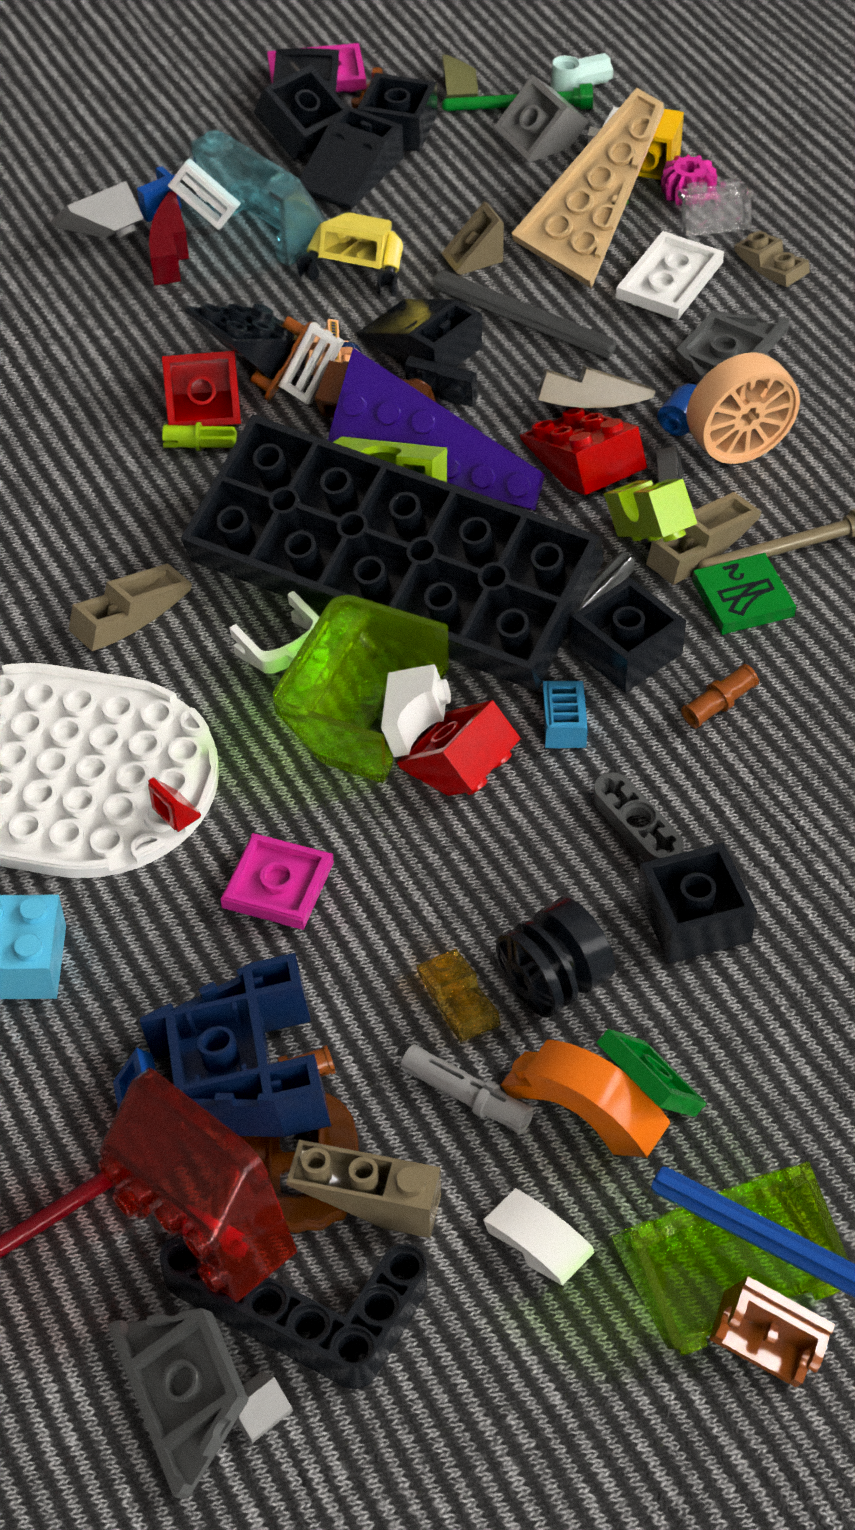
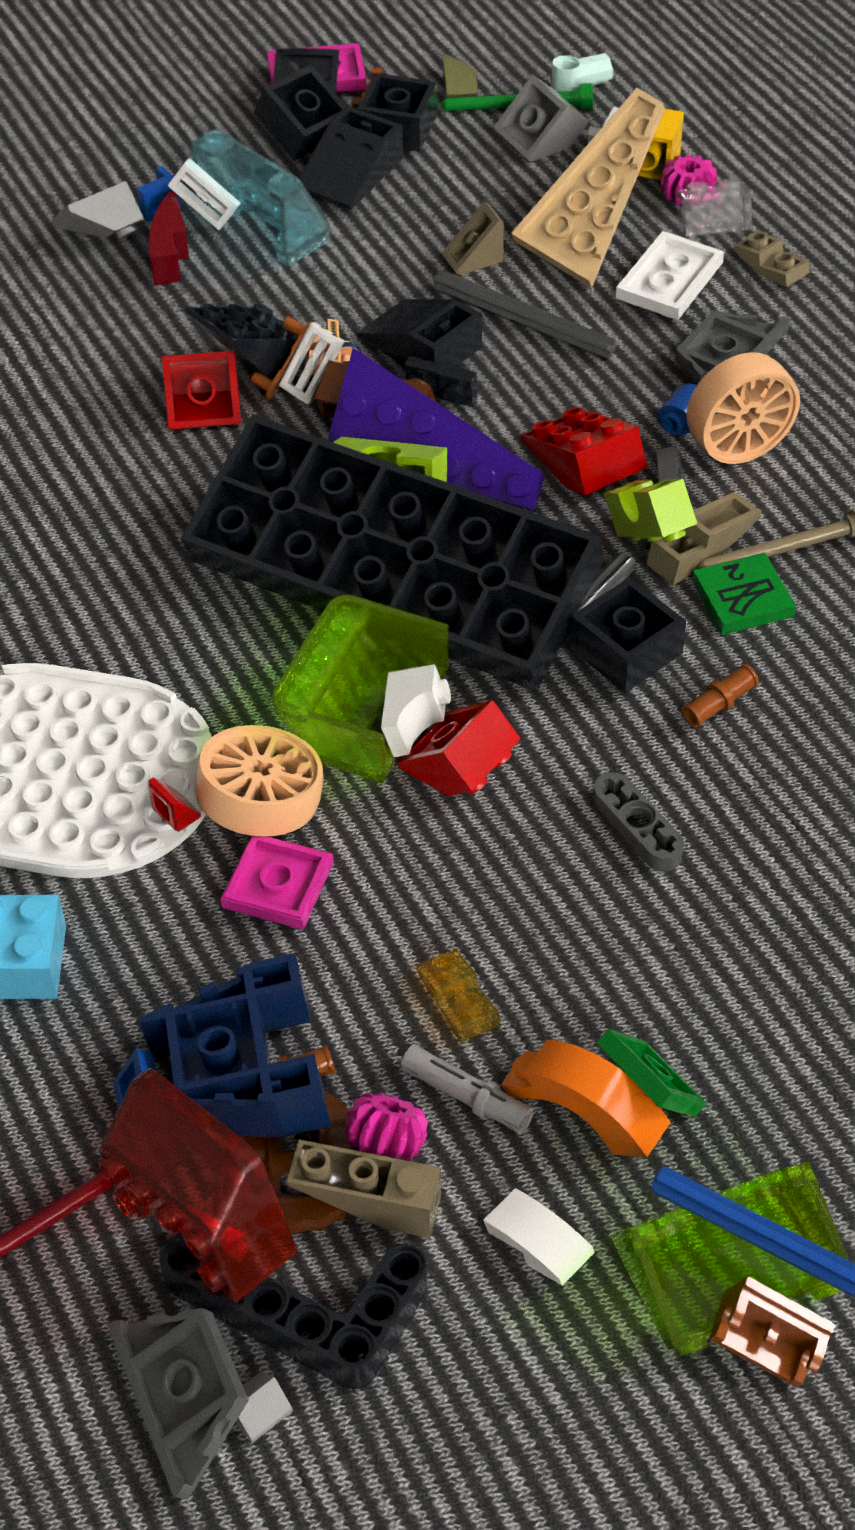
(127, 606): dark tan slope -> none
(198, 436): lime axle -> none
(258, 780): none -> light nougat piece
(280, 658): piece -> none
(355, 241): light yellow torso -> none
(386, 1126): none -> dark pink gear
(555, 956): black wheel -> none
(564, 733): dark azure slope -> none
(591, 390): slope -> none
(696, 902): black brick -> none

